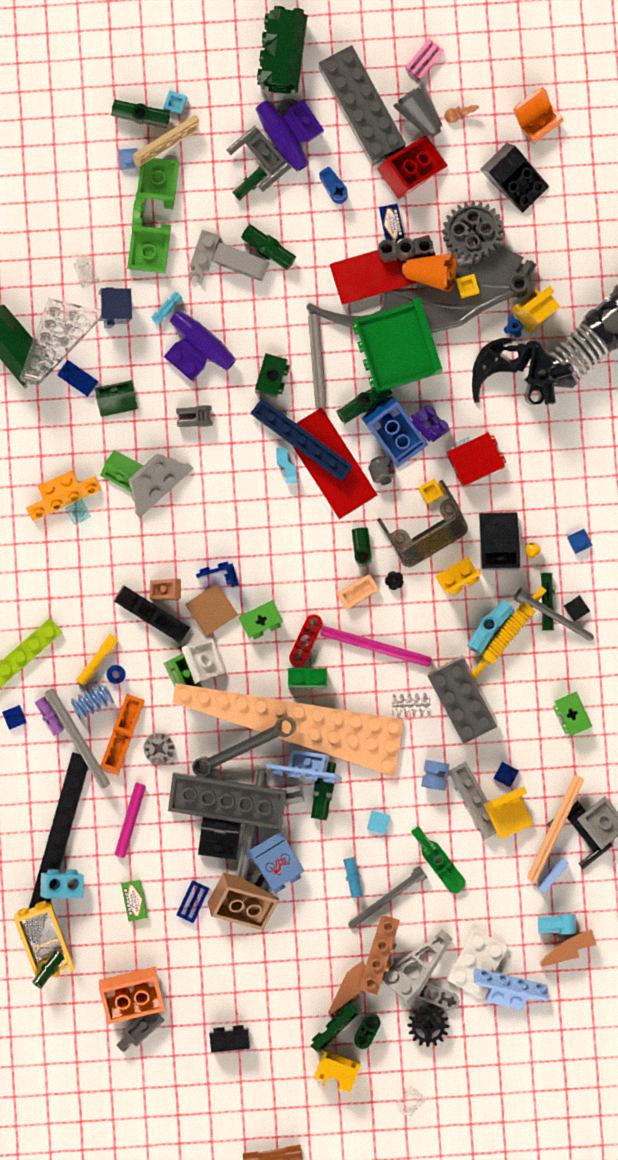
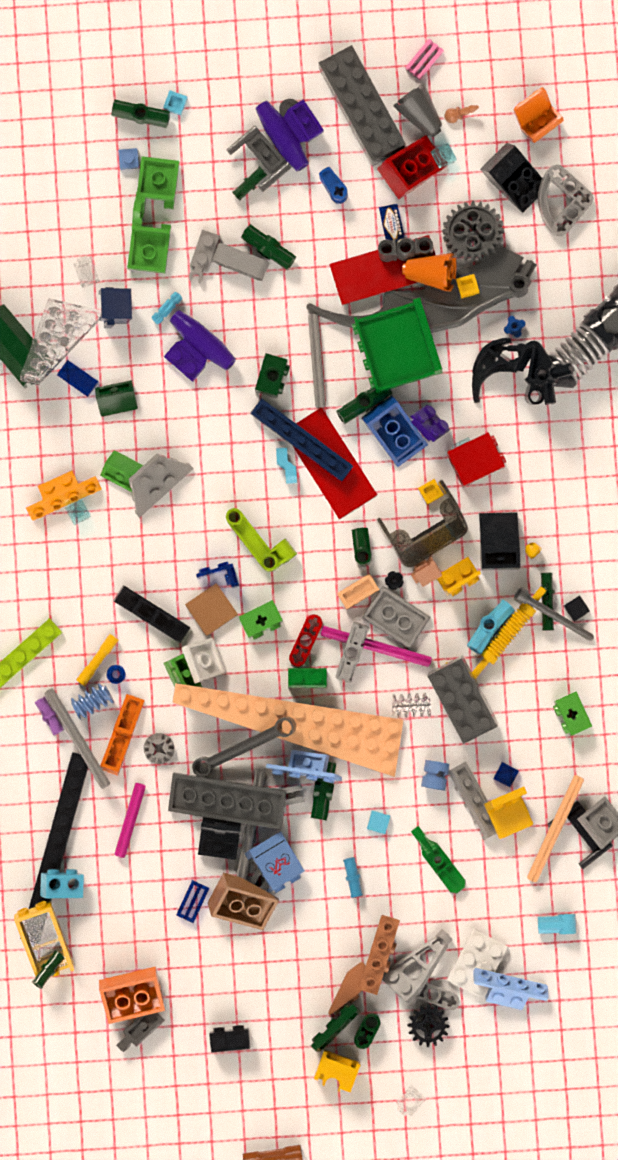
(14, 717): clear blue tile -> none
(134, 900): tile -> none
(165, 589): nougat slope -> none
(166, 141): tan tile -> none
(202, 419): dark grey piece -> none
(258, 548): none -> lime piece
(283, 50): dark green brick -> none
(355, 640): none -> light grey piece
(381, 470): dark grey head -> none
(396, 617): none -> light grey tile
(416, 876): dark grey piece -> none
(426, 572): none -> nougat window
(443, 155): none -> clear light blue plate
(536, 309): yellow plate -> none
(552, 876): light blue tile -> none
(569, 948): nougat slope -> none
(574, 203): none -> light grey beam
(579, 541): blue plate -> none

